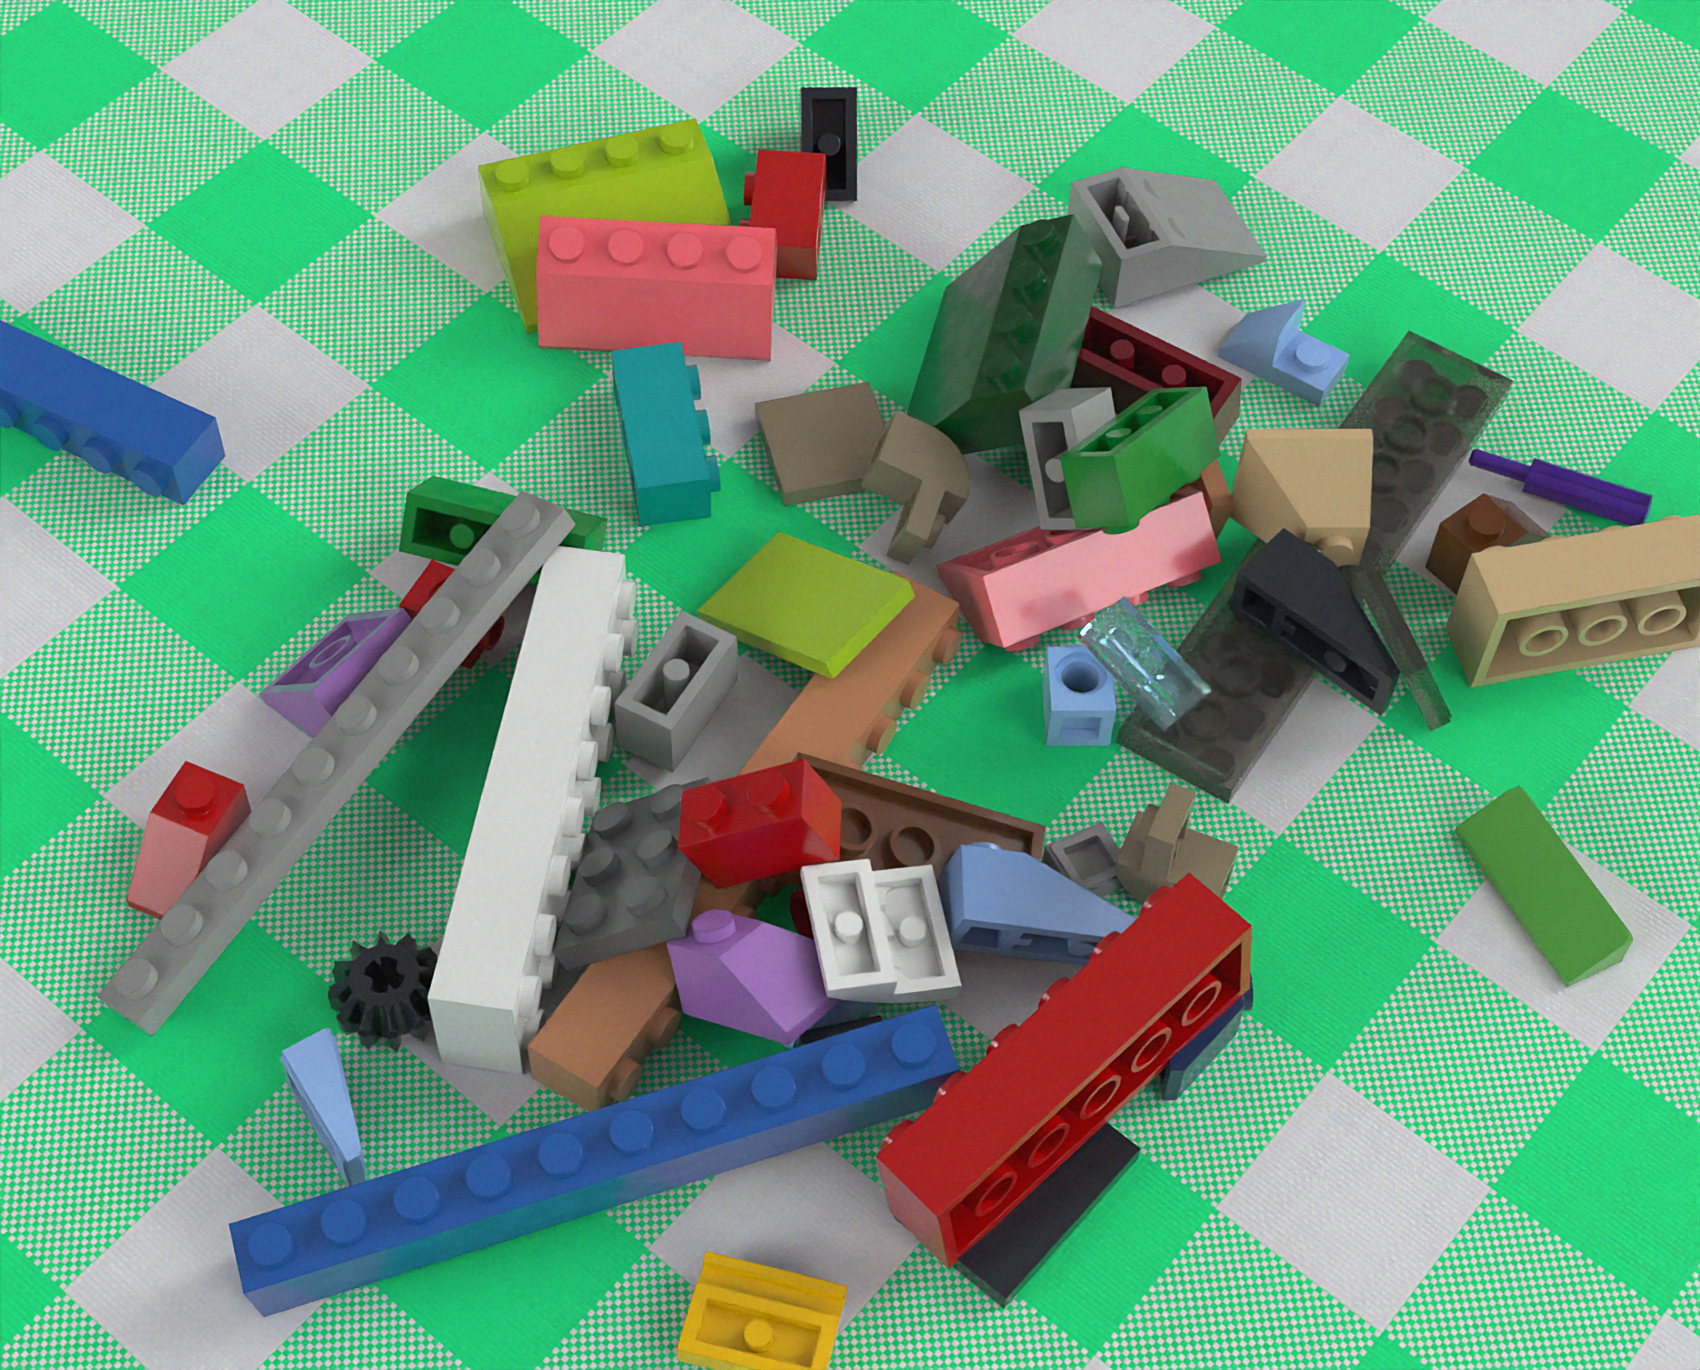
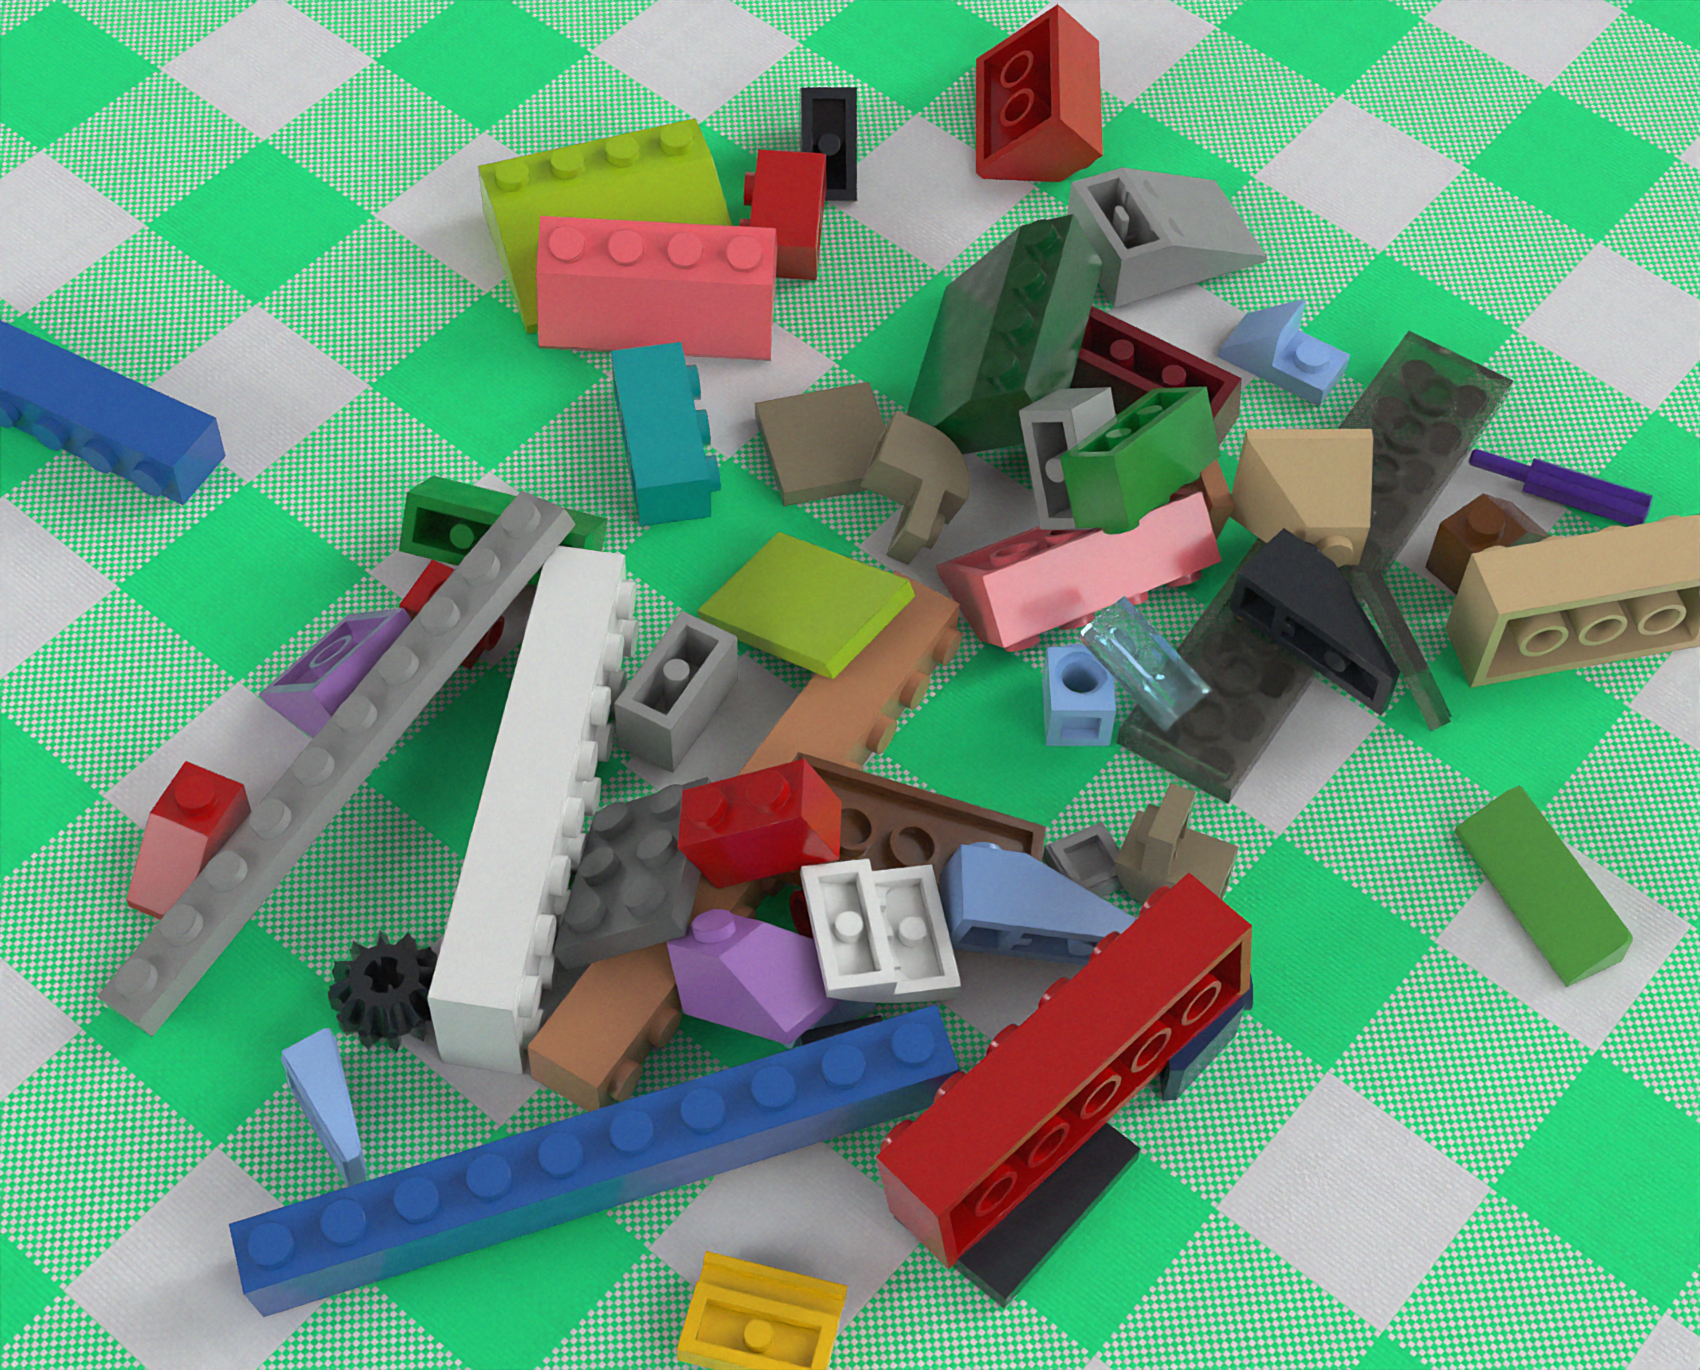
(1039, 102): none -> red slope

